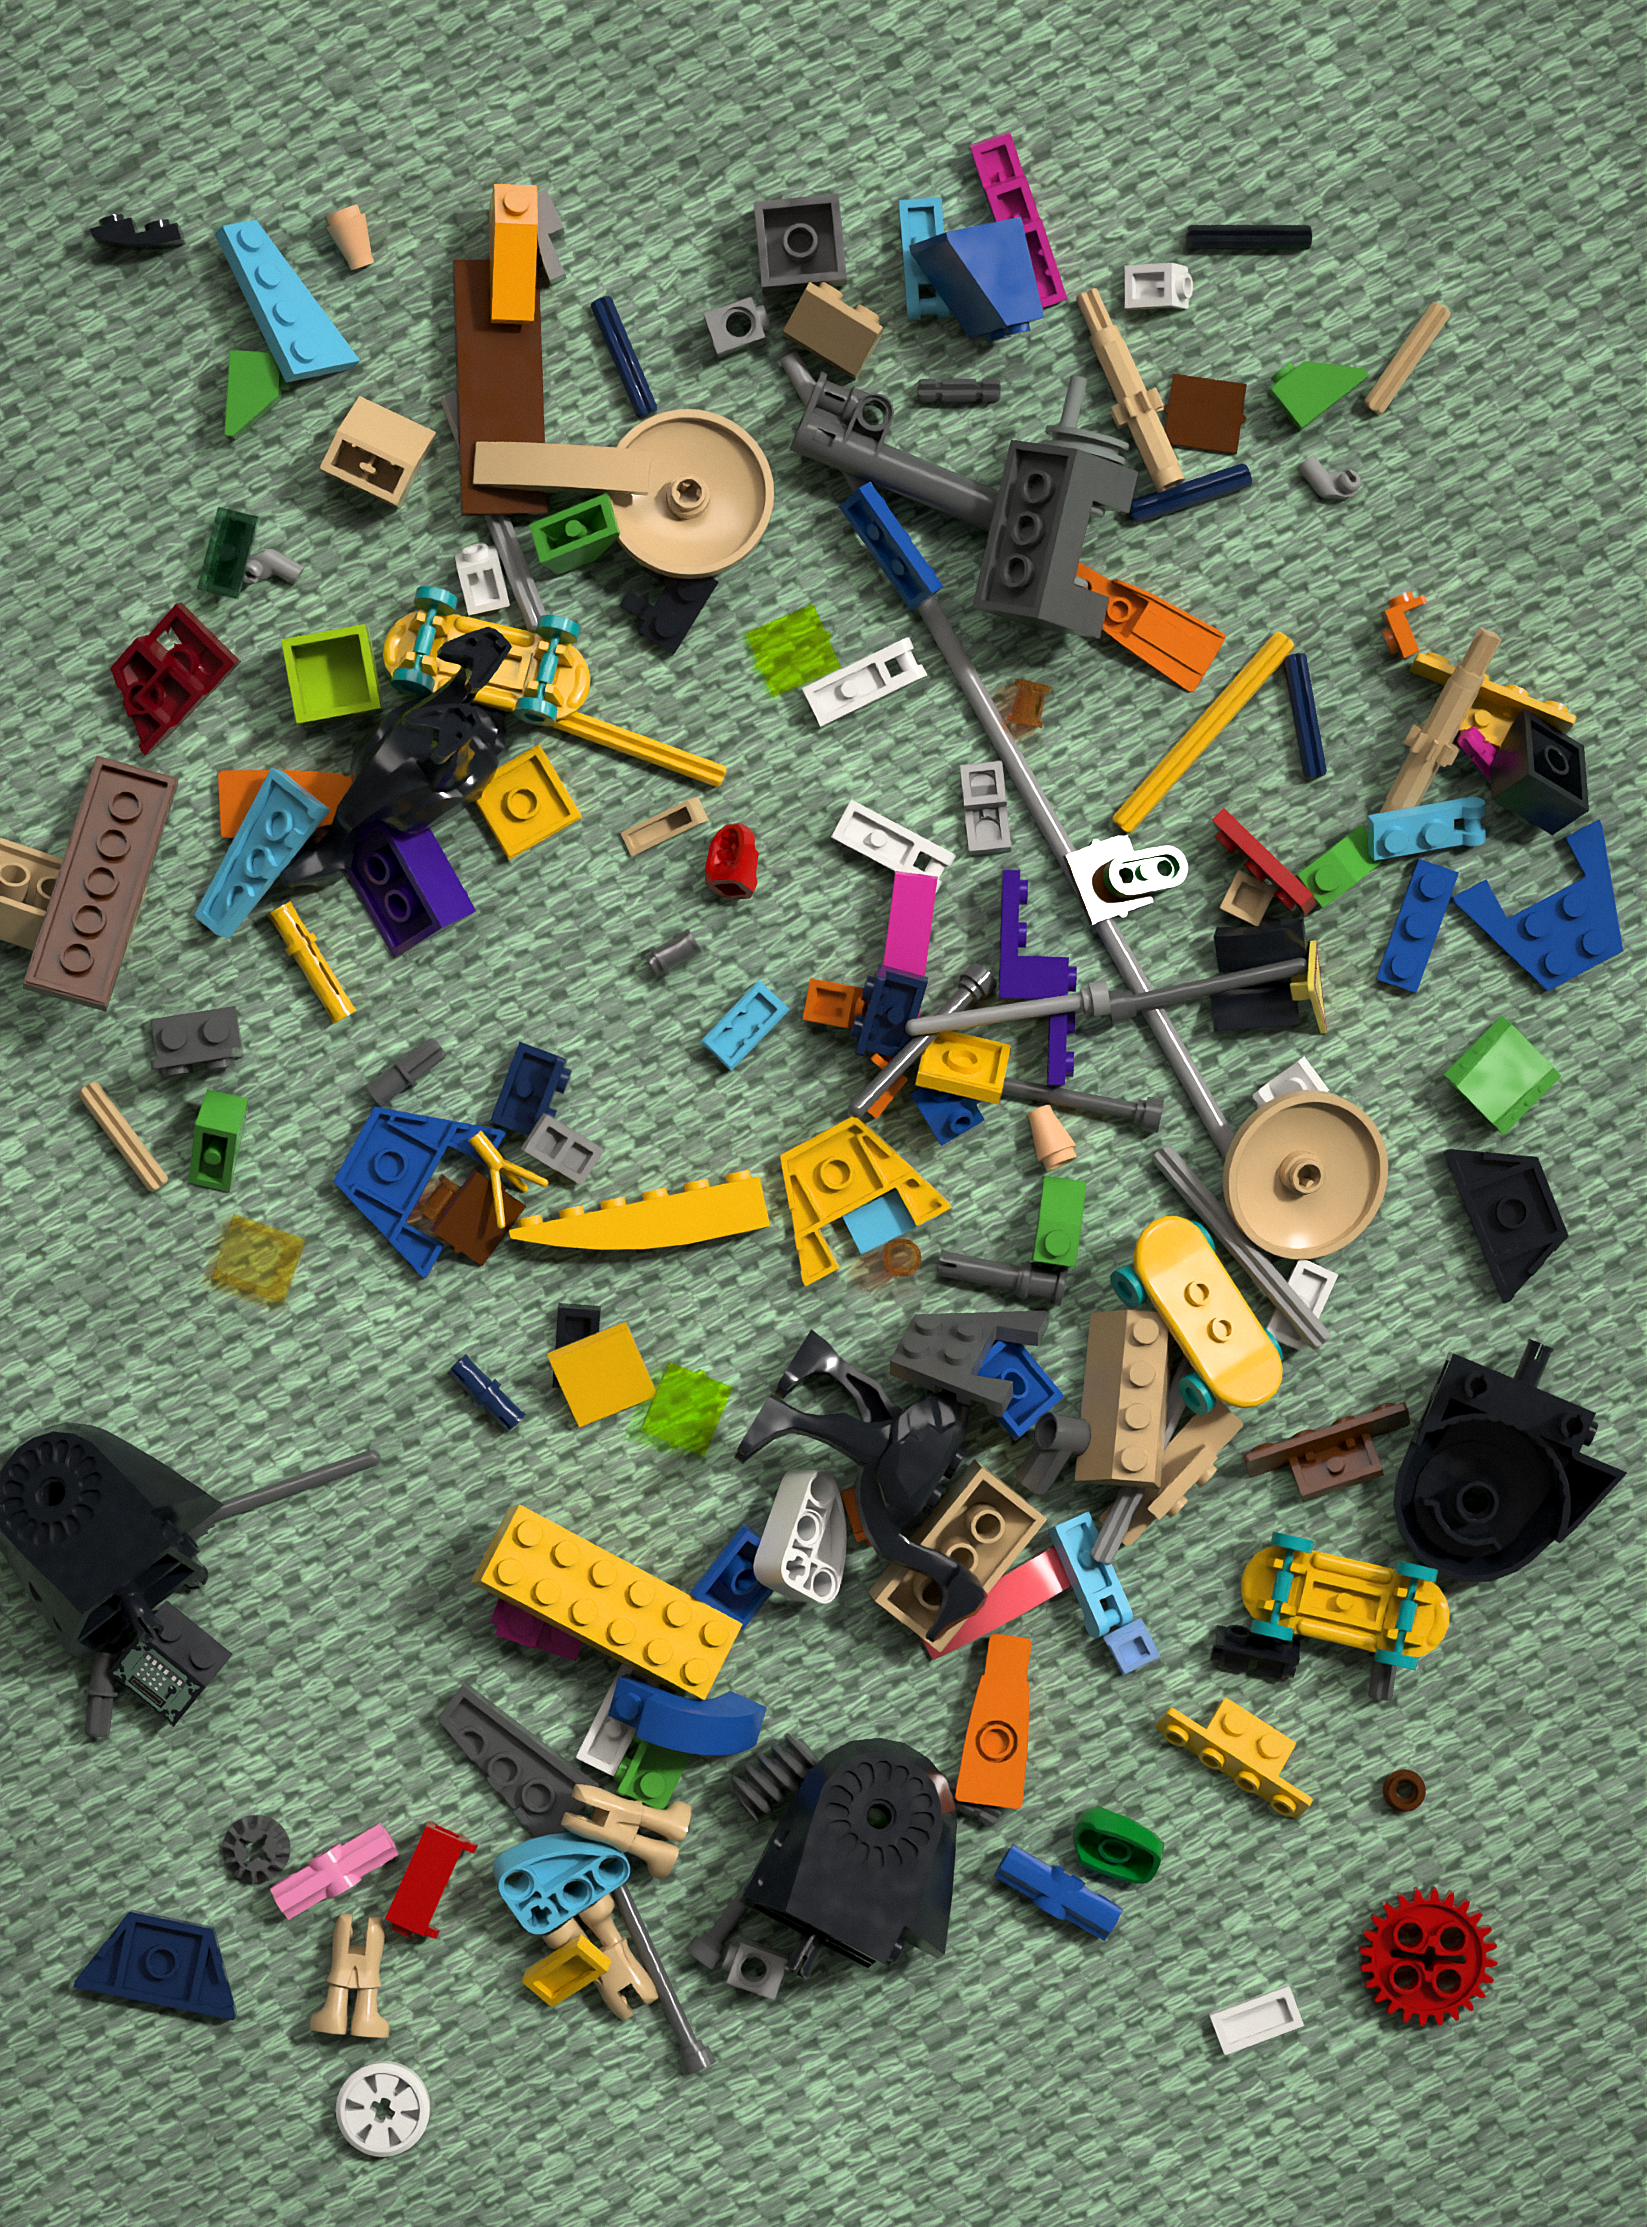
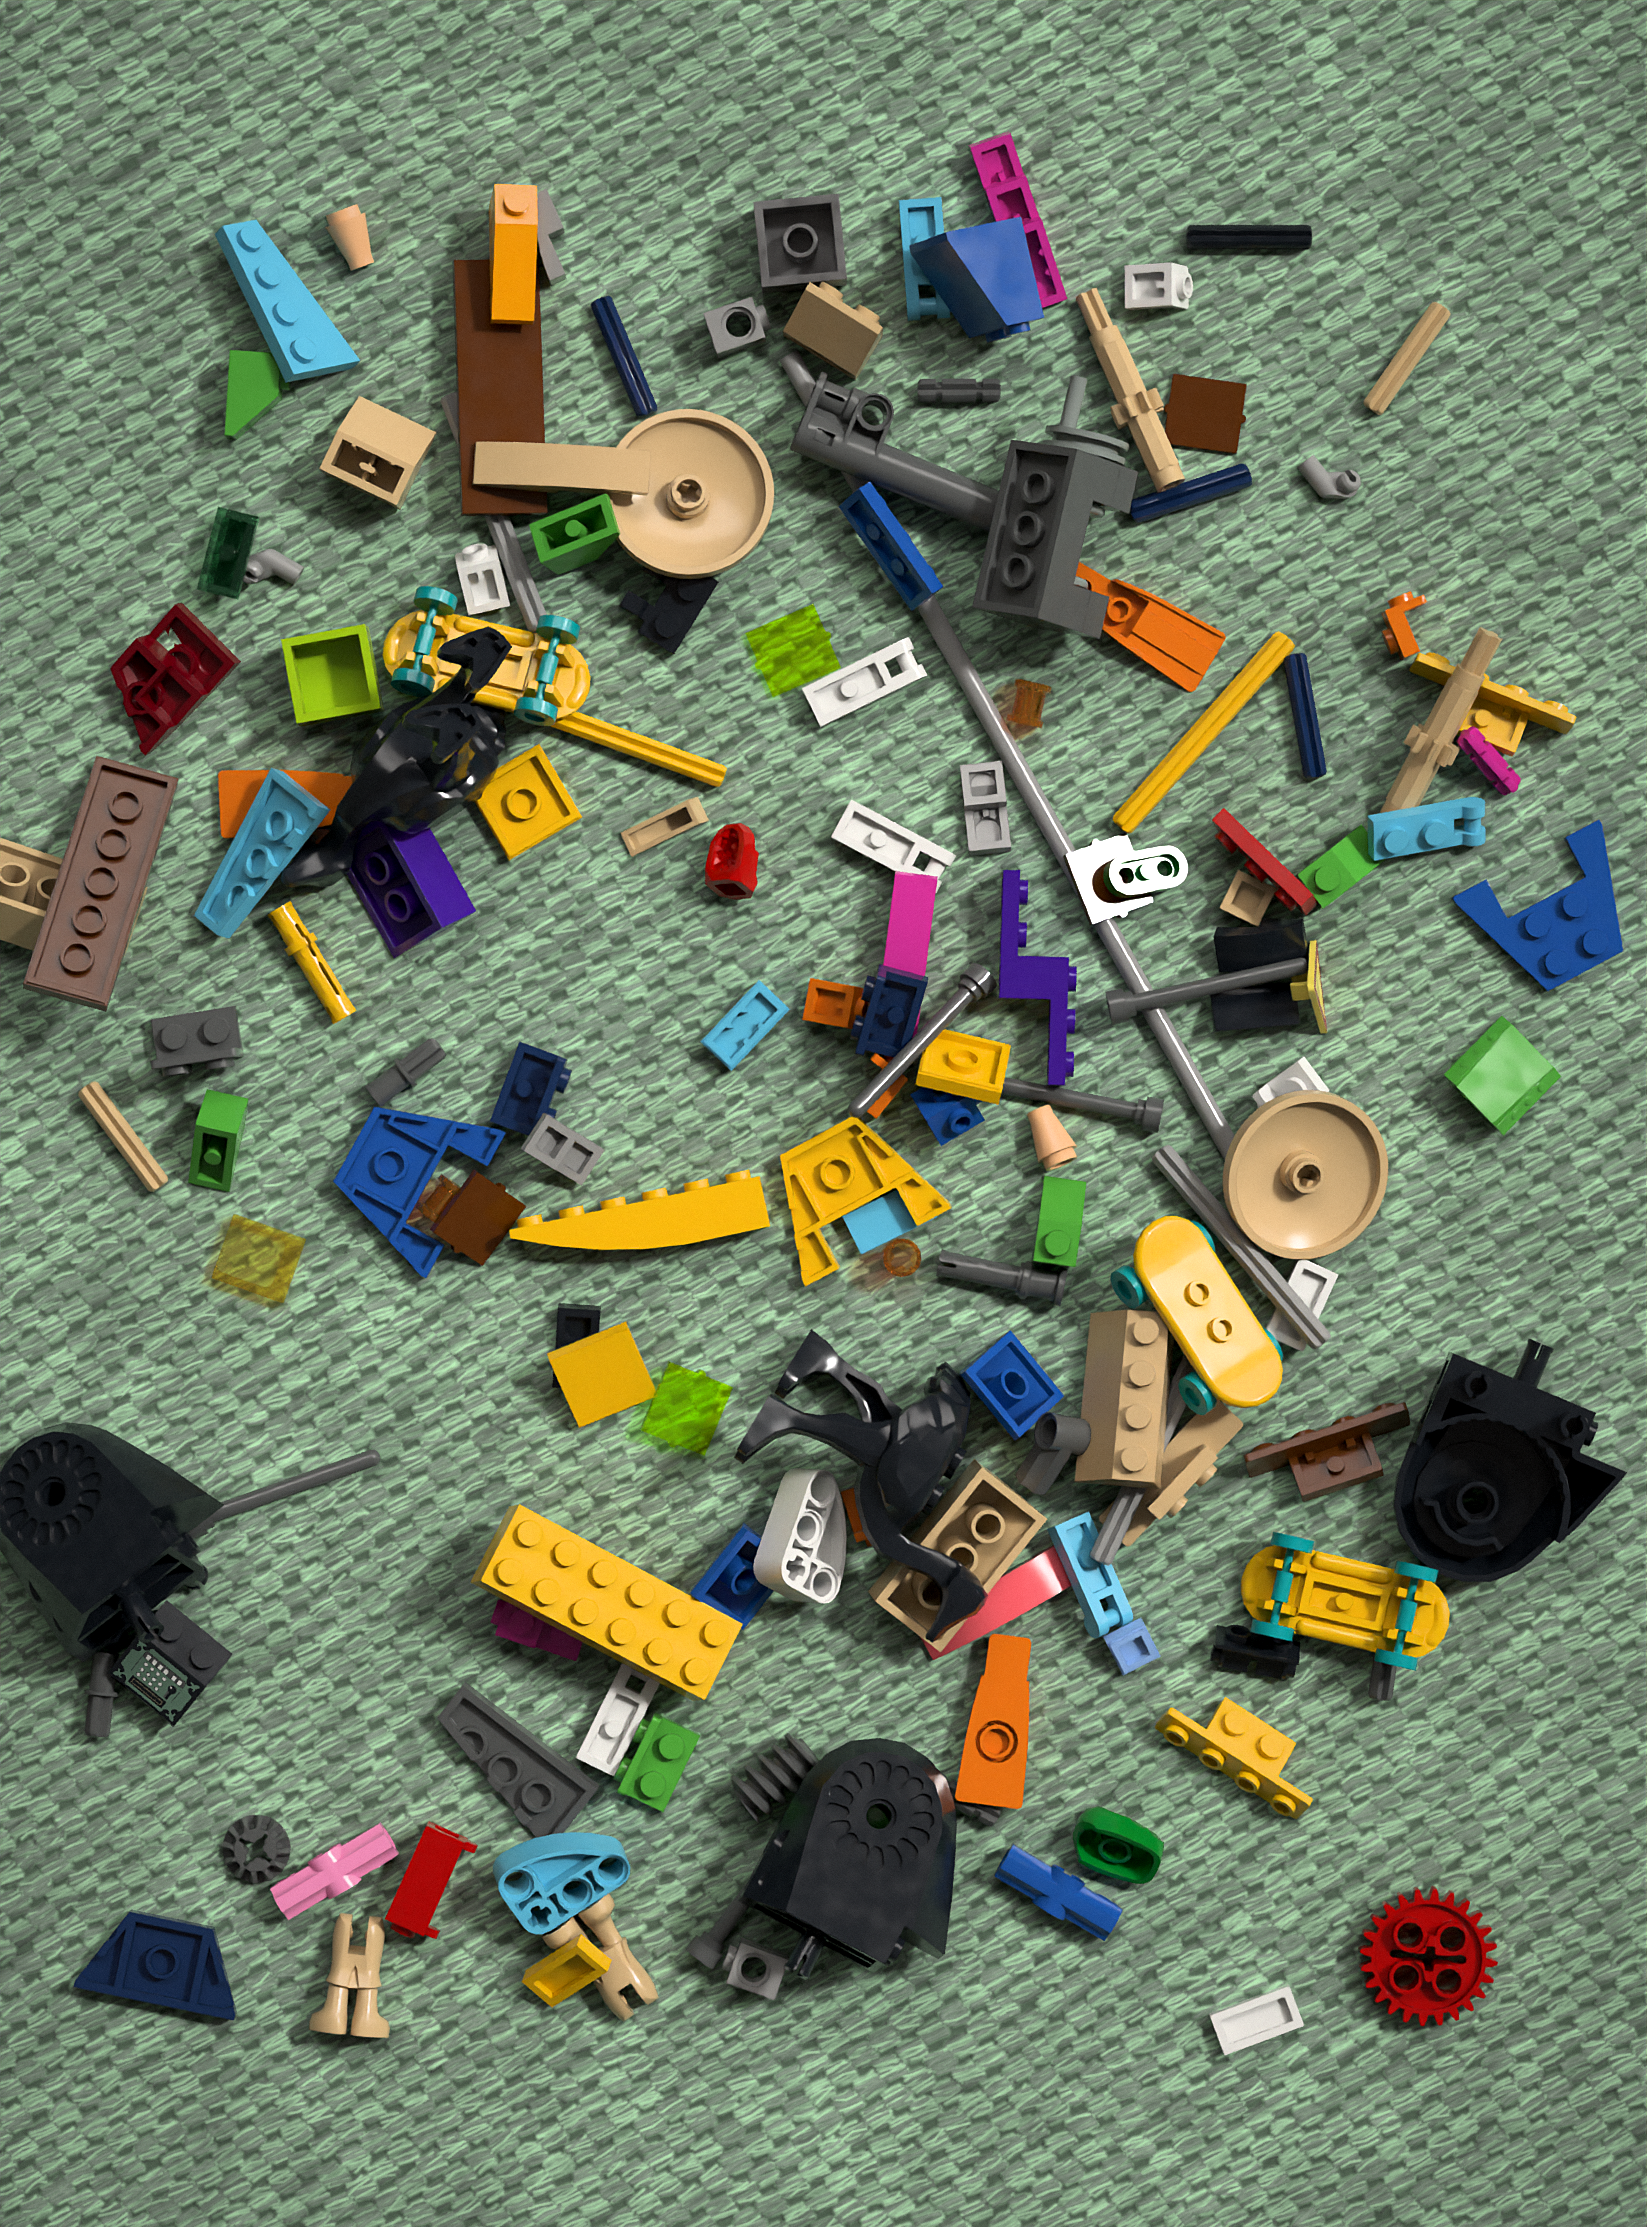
(123, 233): black slope -> none
(359, 2120): white wheel -> none
(486, 1393): dark blue pin -> none
(509, 1170): yellow plant -> none
(617, 1823): tan piece -> none
(672, 953): flat silver pin -> none
(685, 1724): blue arch -> none
(692, 2052): dark grey piece -> none
(951, 1348): dark grey wing -> none
(1091, 1000): light grey piece -> none
(1312, 389): bright green slope -> none
(1409, 1803): reddish brown plate -> none
(1417, 925): blue plate -> none
(1509, 1213): black wing -> none
(1540, 774): black slope -> none

